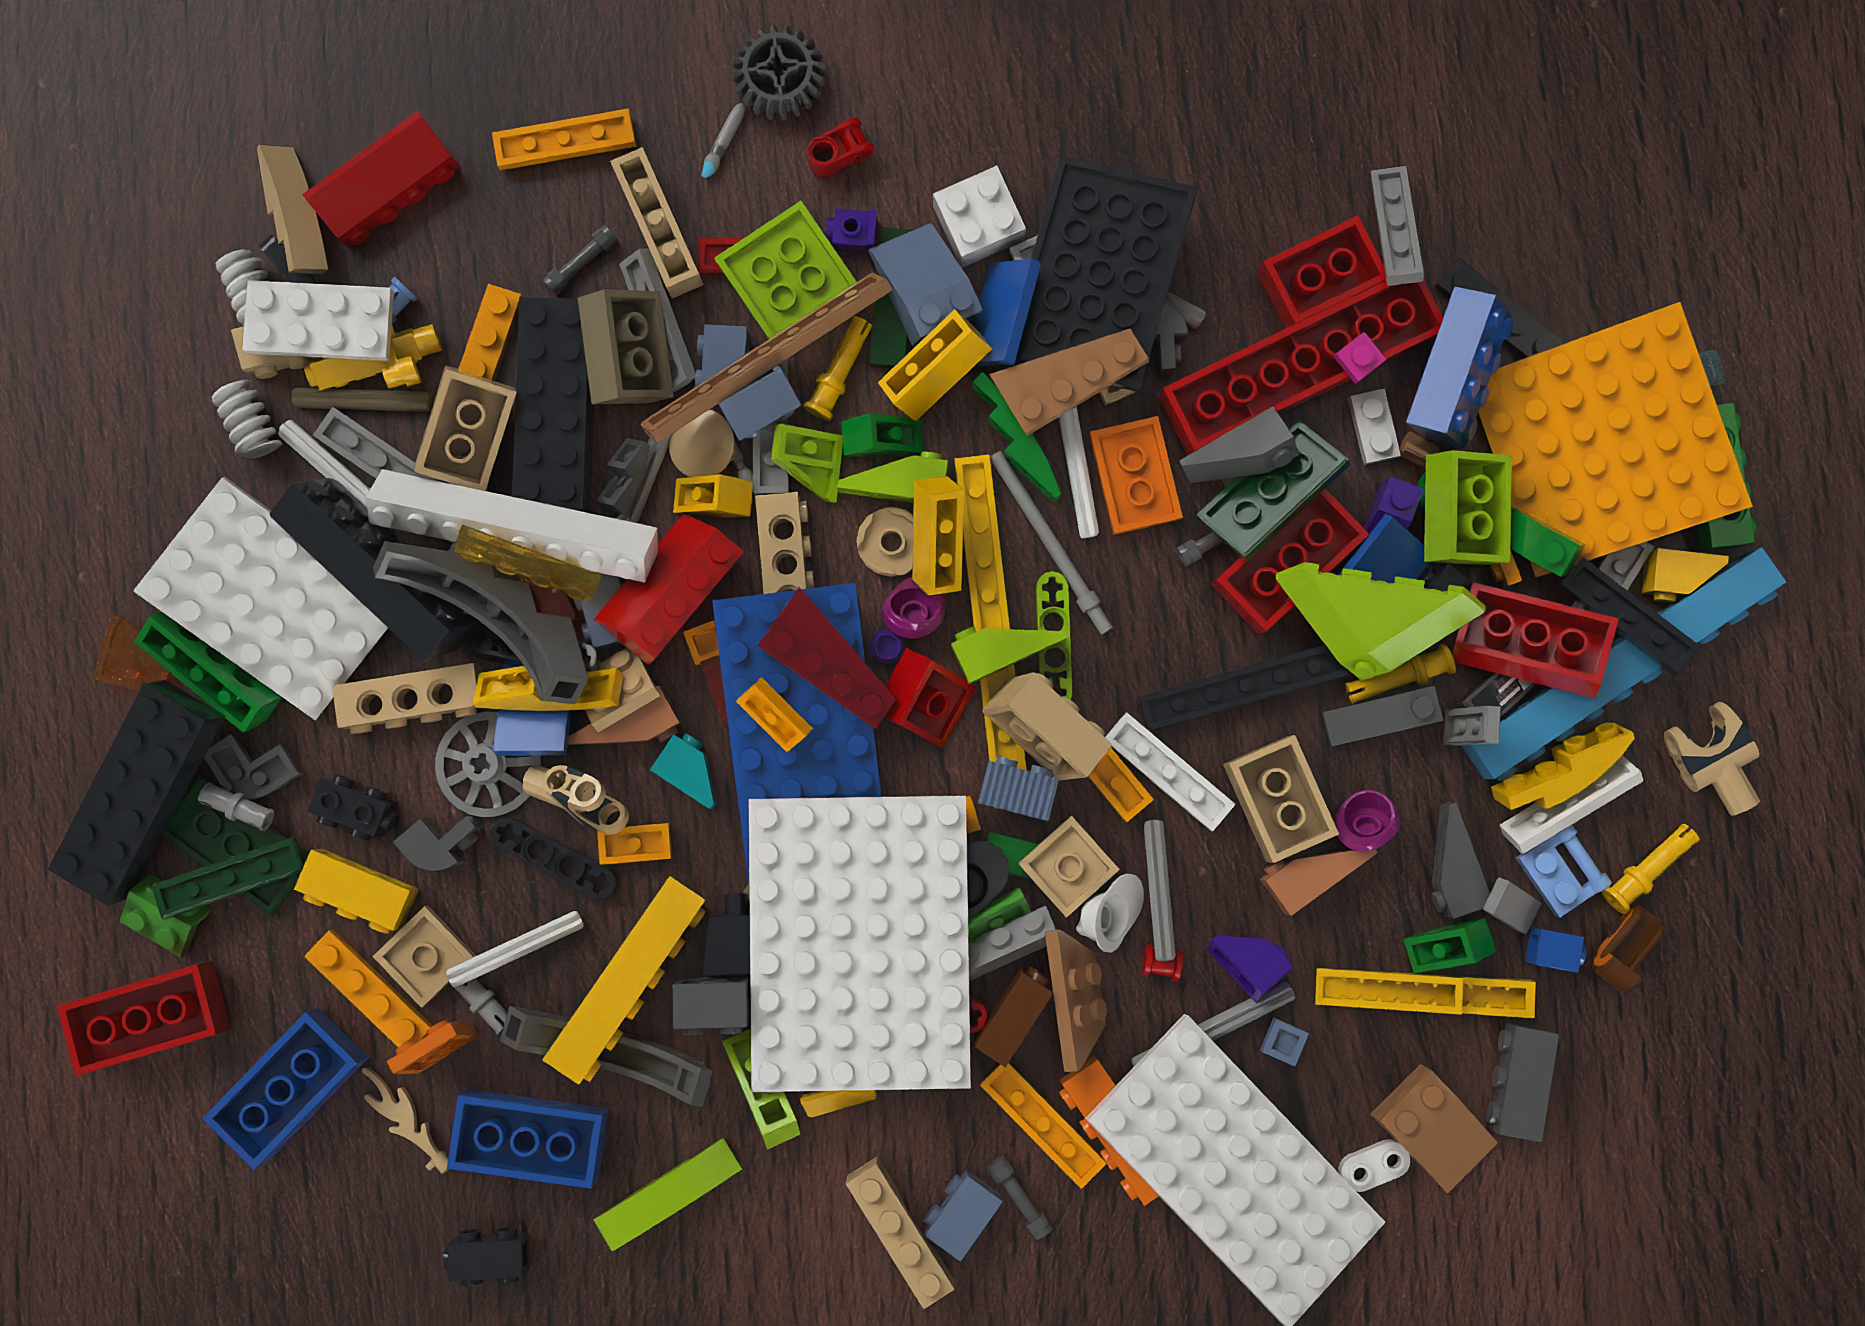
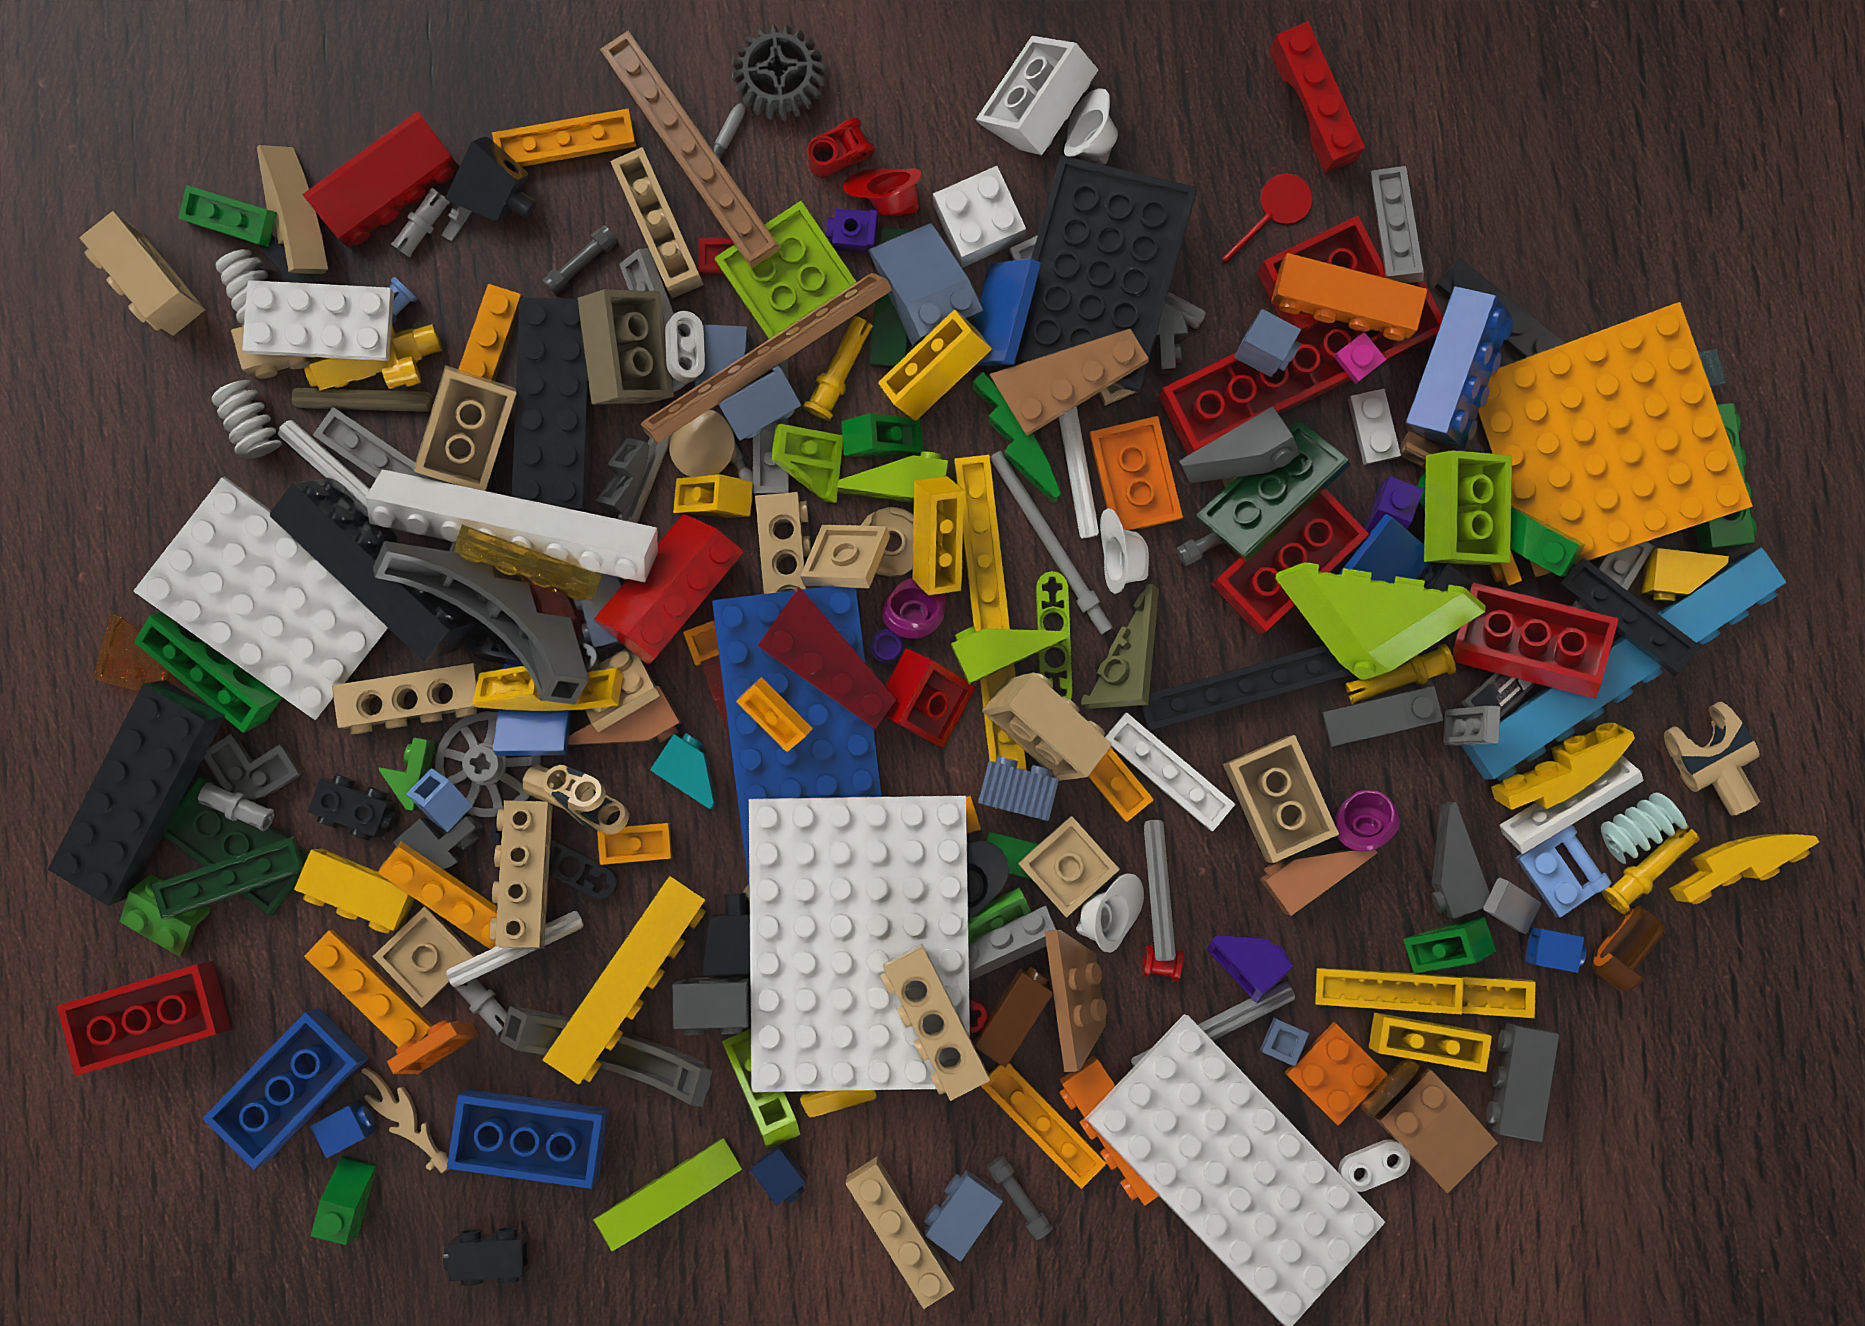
(141, 274): none -> tan brick
(227, 215): none -> green plate
(343, 1128): none -> blue brick
(344, 1201): none -> green slope
(418, 759): none -> bright green slope
(420, 222): none -> light grey pin
(439, 800): none -> medium blue brick
(440, 892): none -> light orange plate
(457, 220): none -> light grey piece
(490, 183): none -> black torso
(522, 874): none -> tan brick
(685, 349): none -> white plate
(690, 149): none -> medium nougat tile
(780, 1175): none -> dark blue brick
(845, 556): none -> tan plate
(887, 189): none -> red piece
(969, 1070): none -> tan brick
(1038, 93): none -> white slope
(1091, 129): none -> white piece
(1124, 553): none -> white piece
(1128, 667): none -> olive wing
(1268, 344): none -> sand blue brick
(1284, 200): none -> red piece
(1306, 70): none -> red arch
(1336, 1073): none -> orange plate
(1348, 297): none -> orange brick
(1389, 1087): none -> clear orange tile
(1430, 1042): none -> yellow brick
(1640, 824): none -> light aqua piece
(1751, 856): none -> yellow slope

